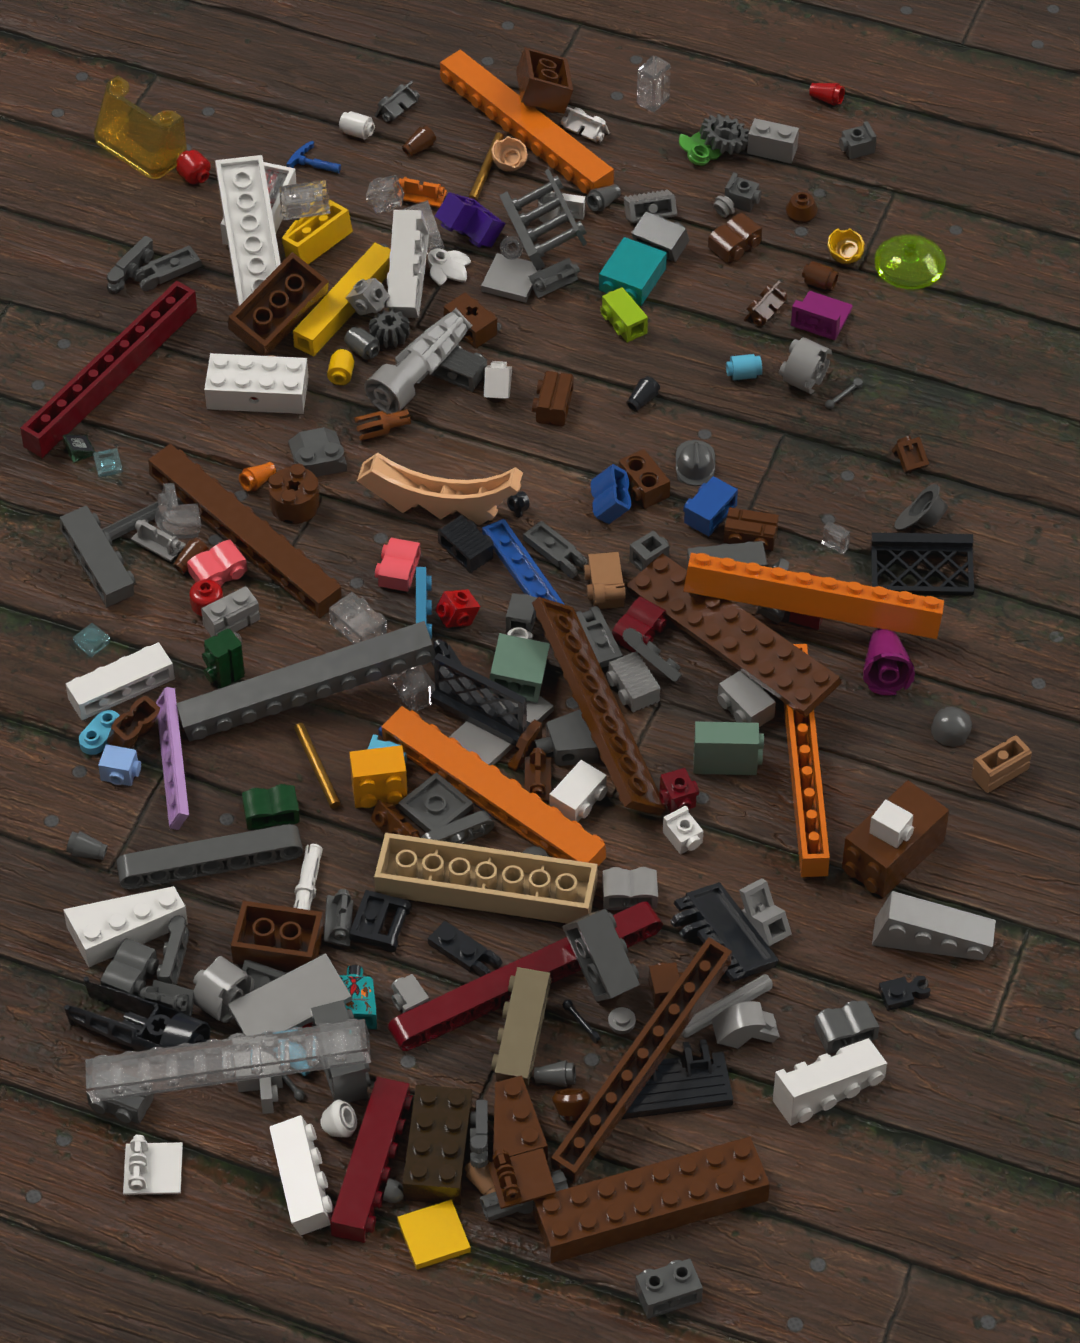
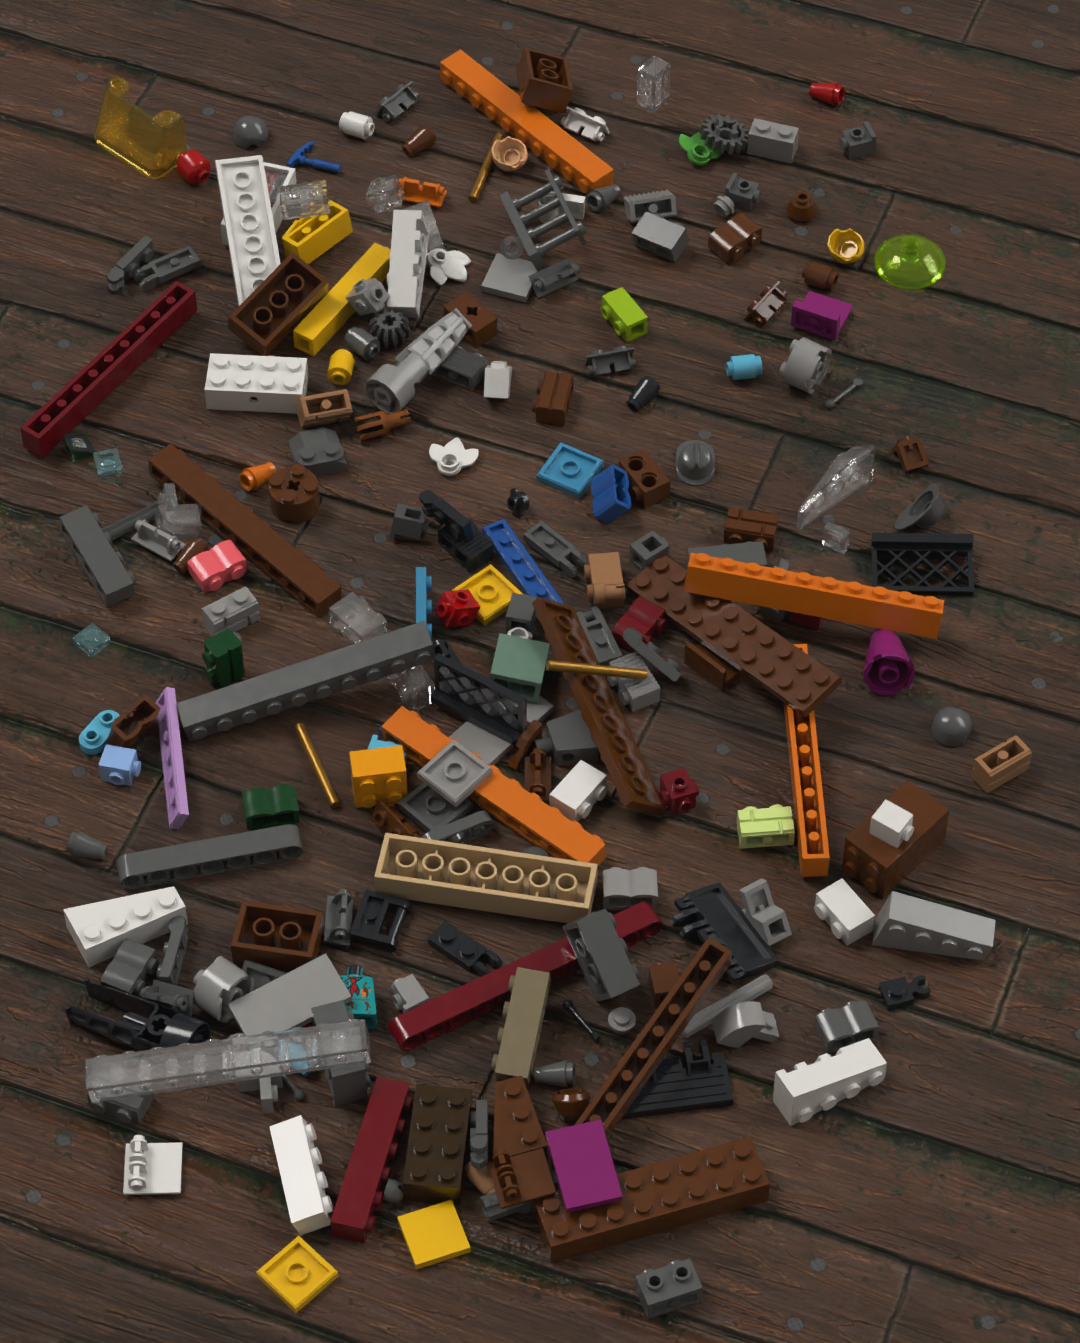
(120, 681): white brick -> none
(204, 593): red head -> none
(250, 131): none -> dark grey hair
(297, 1274): none -> yellow tile
(305, 890): white pin -> none
(324, 408): none -> medium nougat brick
(339, 1119): white cone -> none
(398, 564): coral brick -> none
(407, 488): light nougat arch -> none
(409, 522): none -> dark grey brick
(446, 515): none -> black hinge
(452, 456): none -> white plate
(454, 773): none -> light grey tile
(469, 218): dark purple brick -> none
(491, 592): none -> yellow tile
(570, 470): none -> dark azure tile
(583, 1166): none -> magenta tile
(593, 669): none -> pearl gold bar
(600, 361): none -> dark grey hinge
(634, 268): teal brick -> none
(682, 830): white brick -> none
(710, 505): blue brick -> none
(710, 666): none -> reddish brown panel
(727, 748): sand green brick -> none
(746, 699): light grey brick -> none
(765, 826): none -> yellowish green brick
(844, 477): none -> clear wedge
(844, 912): none -> white brick

